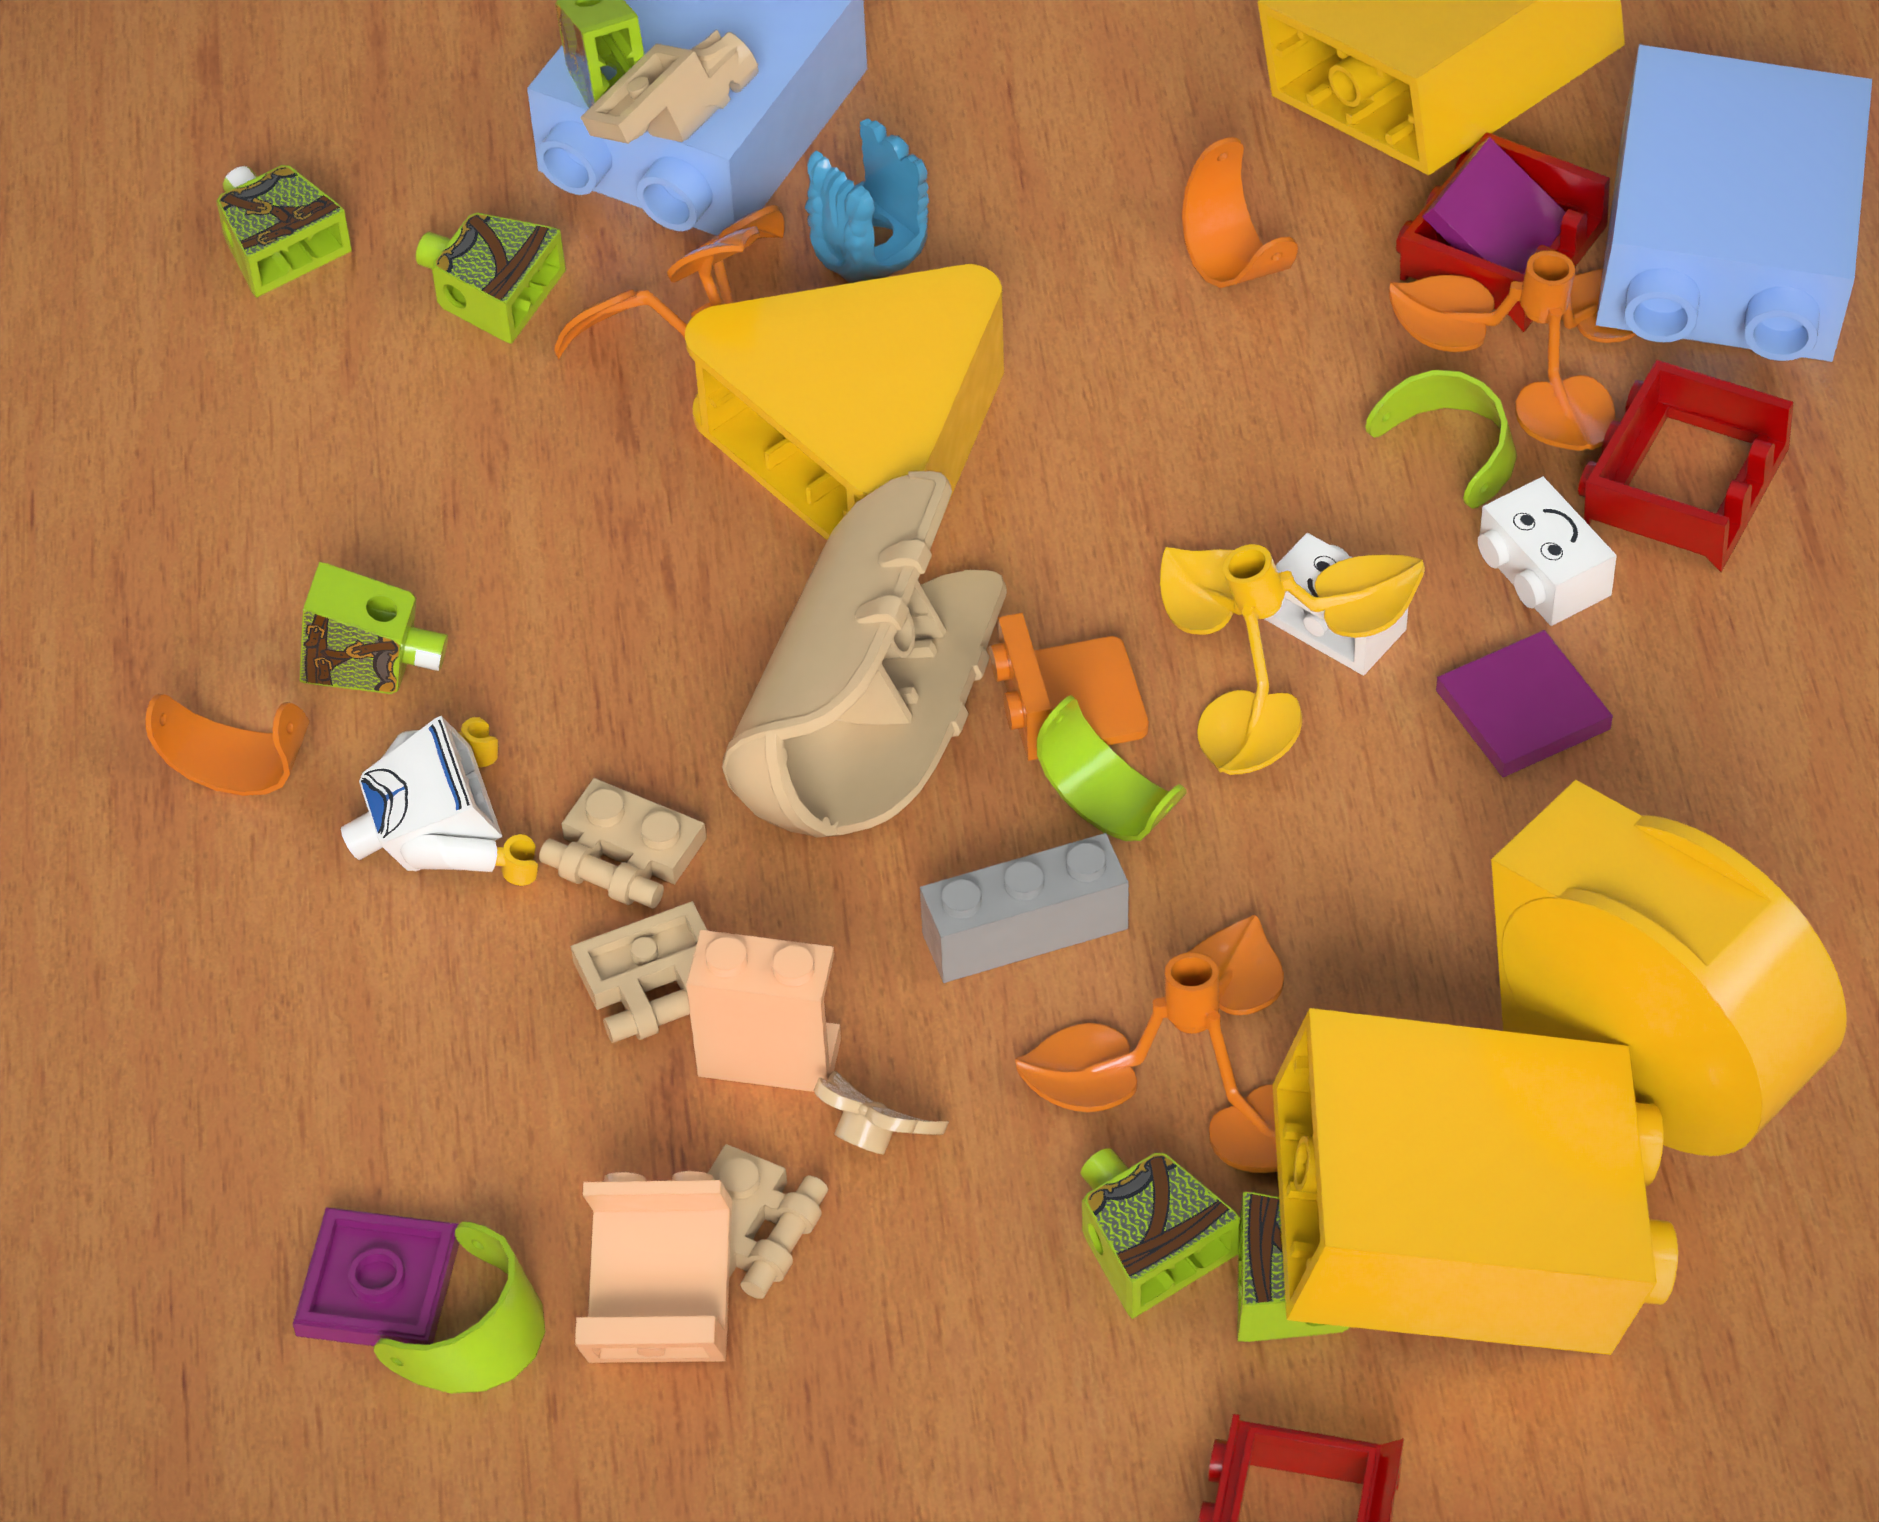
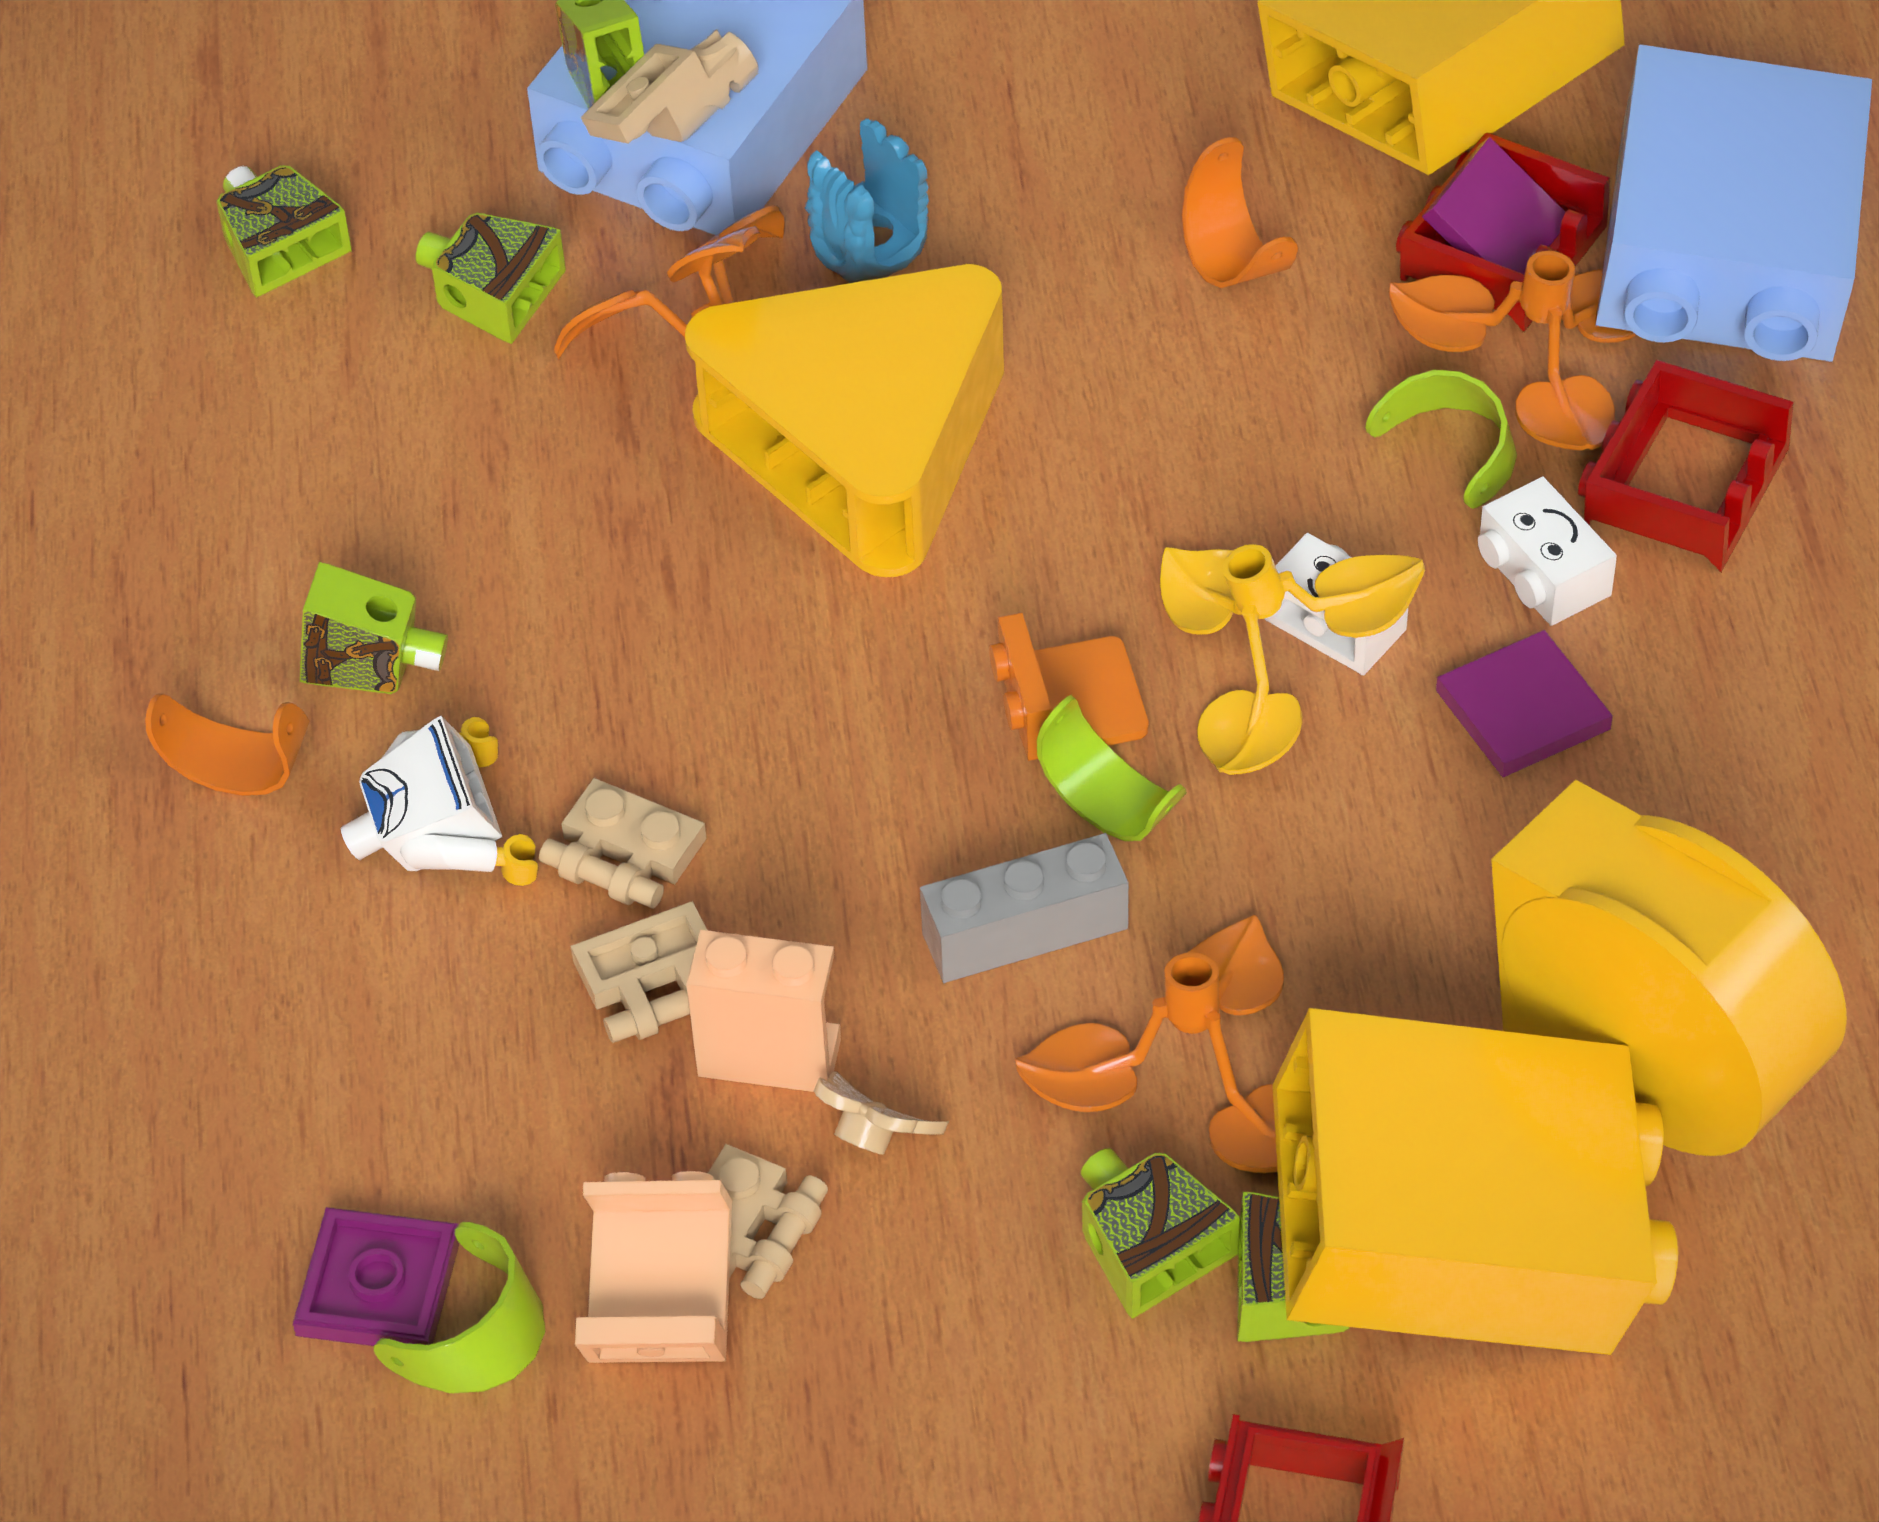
(866, 671): tan animal -> none

